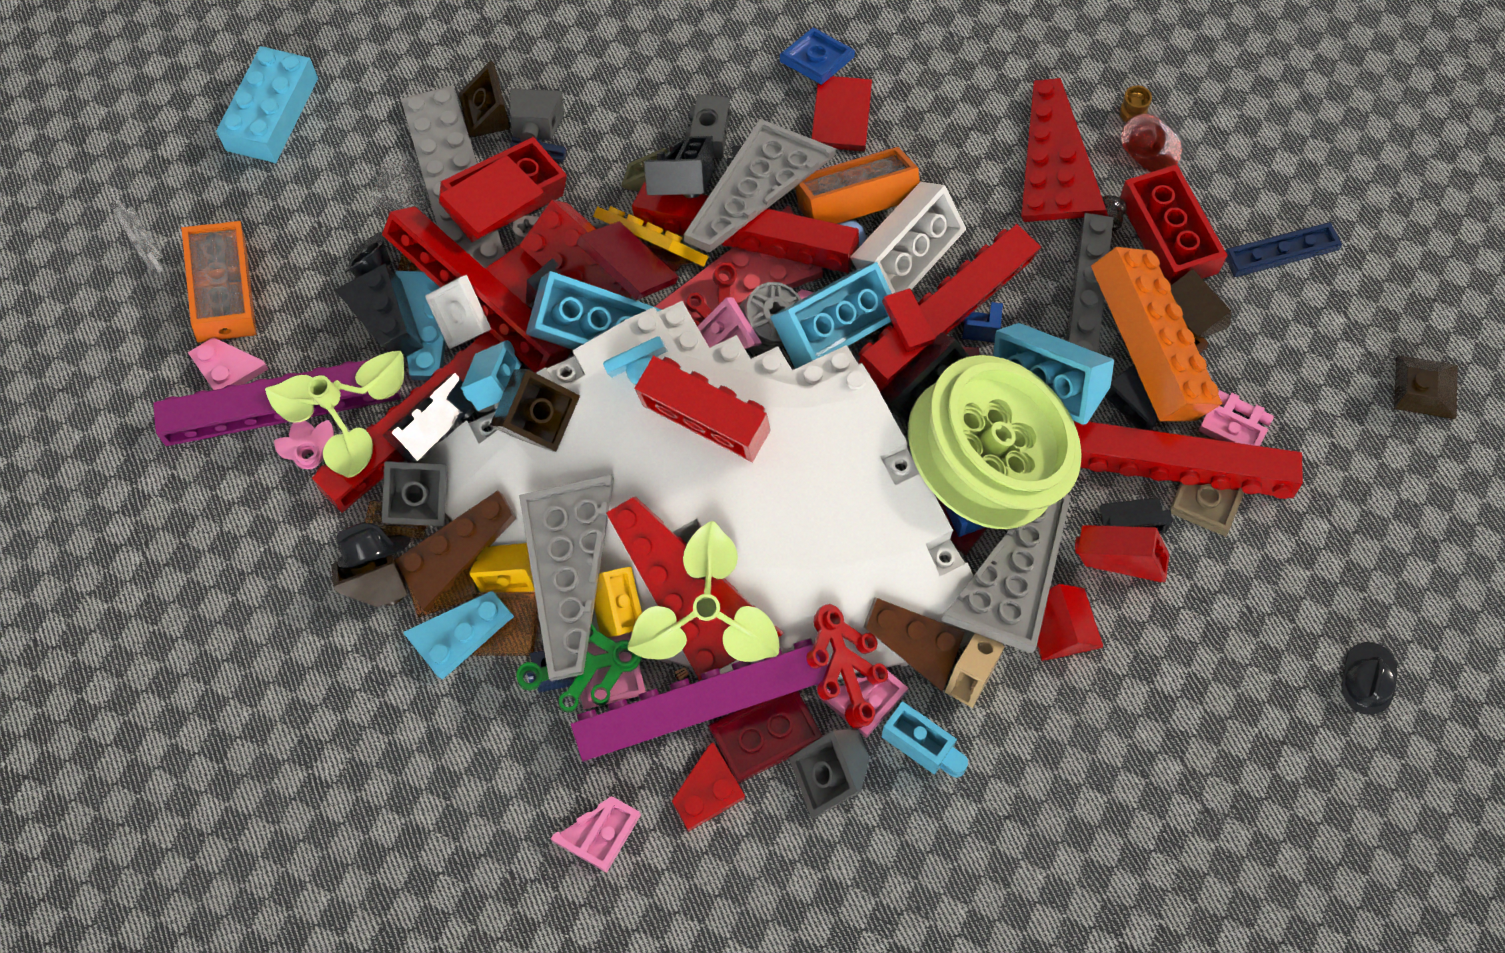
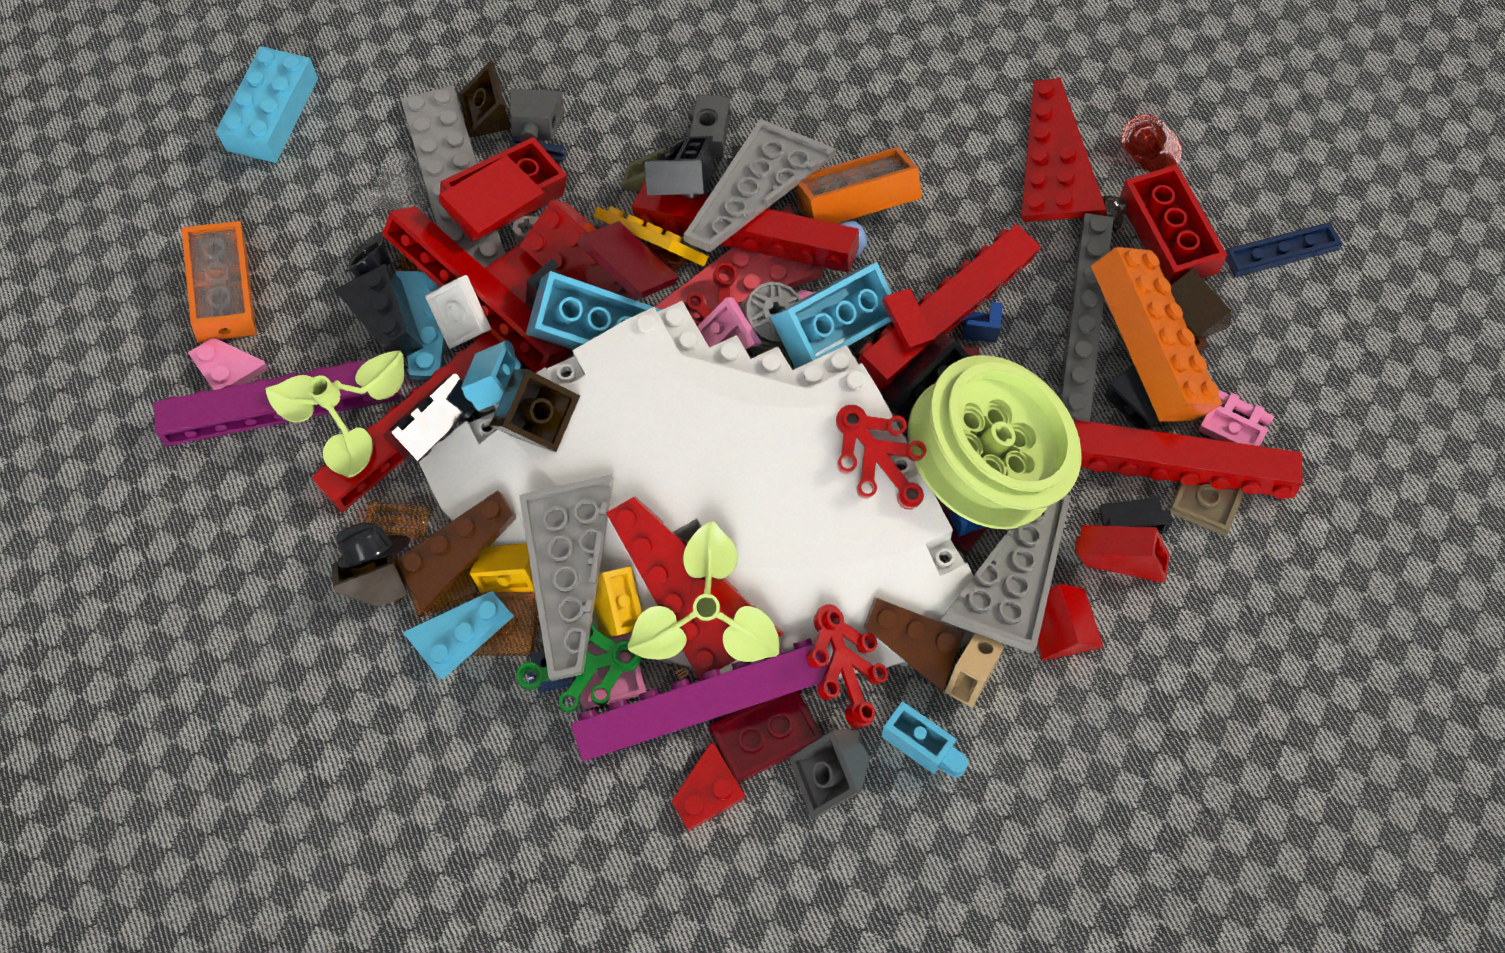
(138, 236): clear plate -> none
(304, 440): bright pink plate -> none
(414, 493): dark grey slope -> none
(599, 833): bright pink wing -> none
(635, 359): medium azure tile -> none
(703, 408): red brick -> none
(817, 55): blue tile -> none
(842, 113): red tile -> none
(876, 452): none -> red plant
(880, 696): bright pink wing -> none
(912, 237): white brick -> none
(1071, 371): medium azure slope -> none
(1135, 102): pearl gold wheel -> none
(1369, 678): black piece -> none
(1426, 387): dark brown slope -> none

